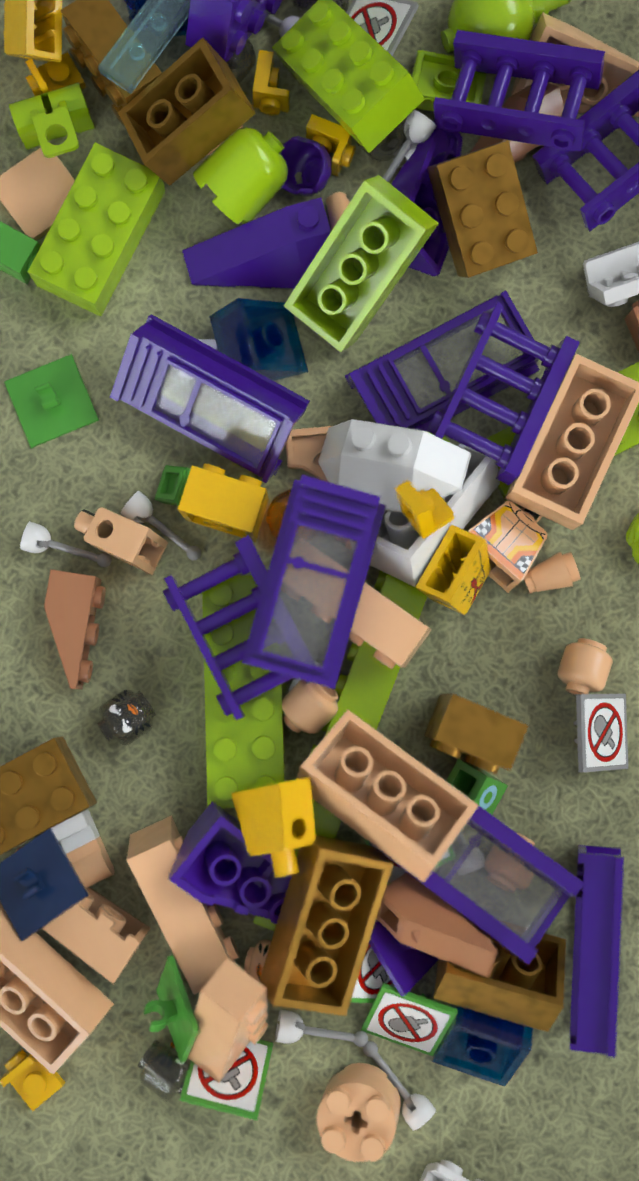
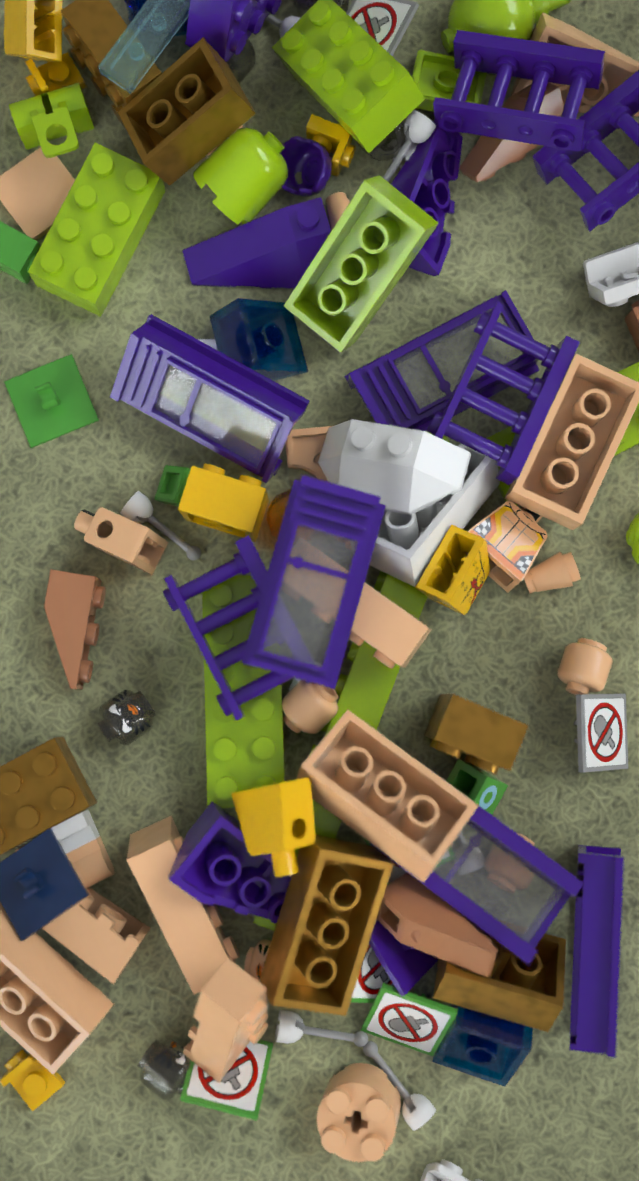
(38, 539): hinge -> none
(174, 1010): bright green piece -> none
(265, 88): yellow bracket -> none
(423, 509): yellow bracket -> none
(482, 209): pearl gold brick -> none

